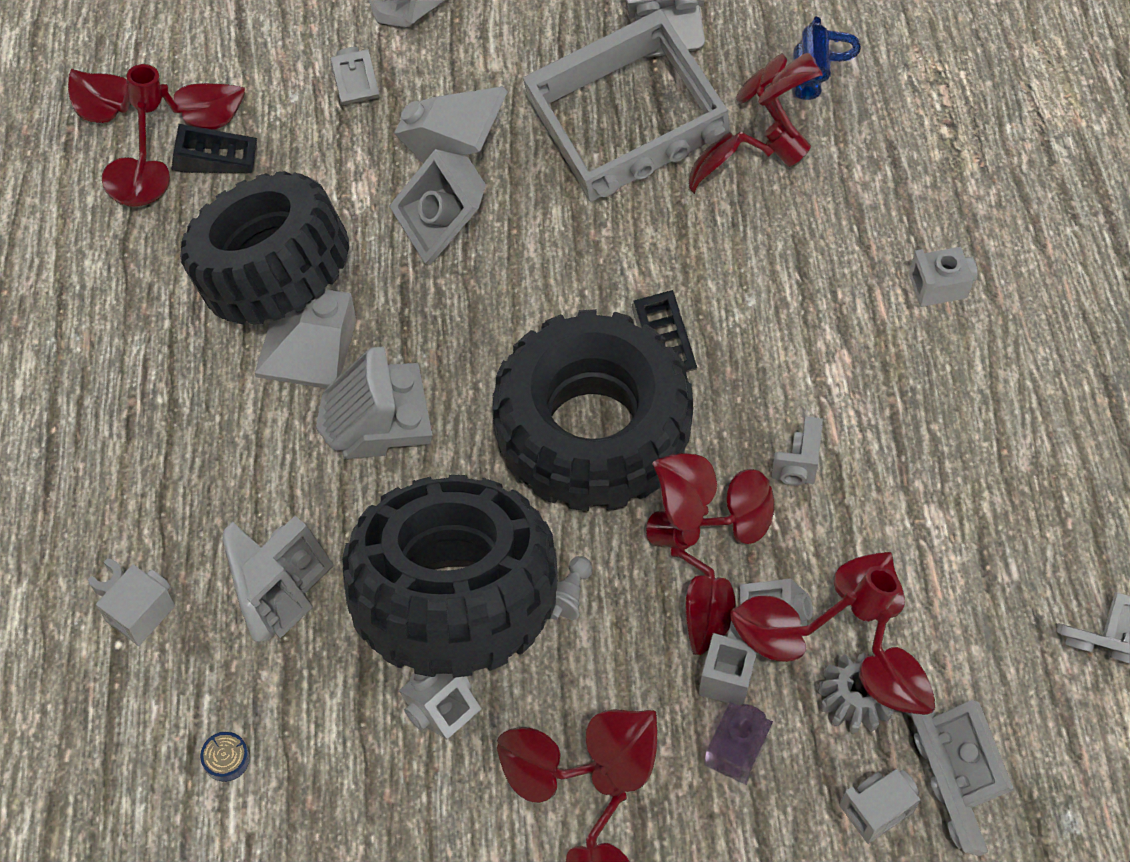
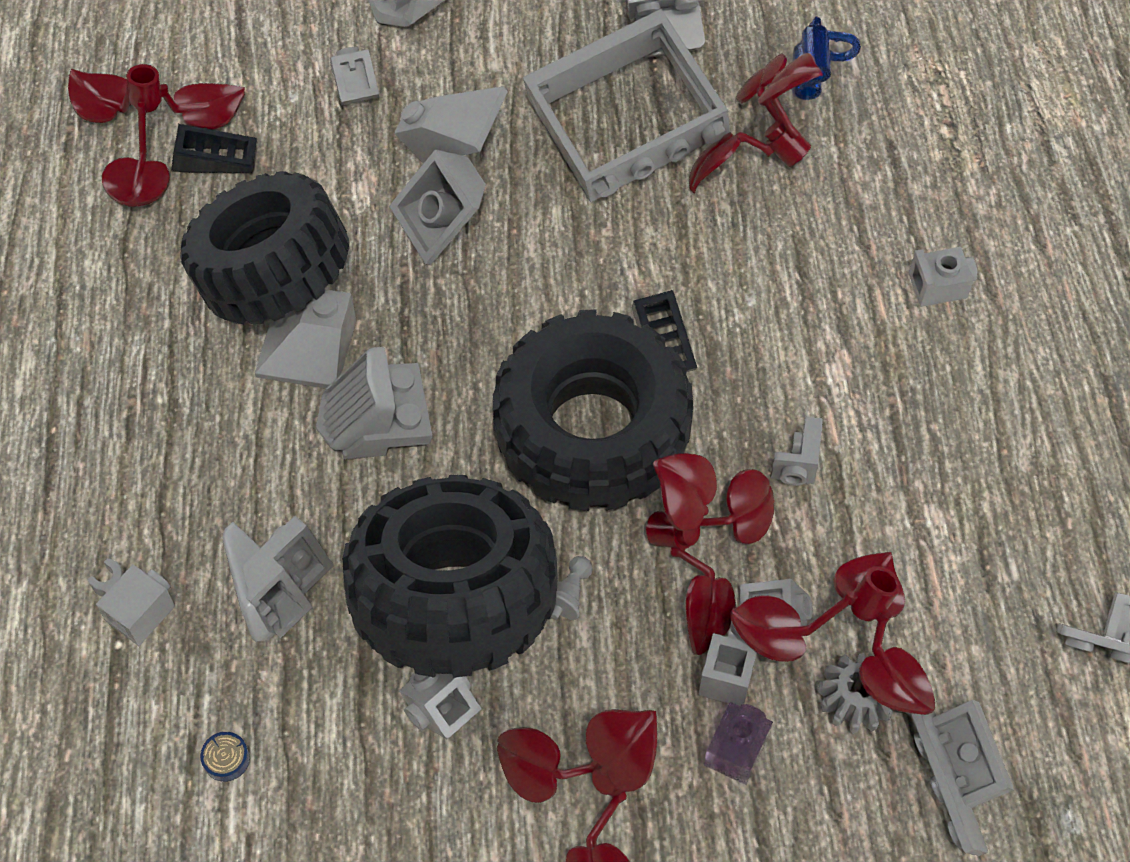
(881, 803): light grey brick -> none

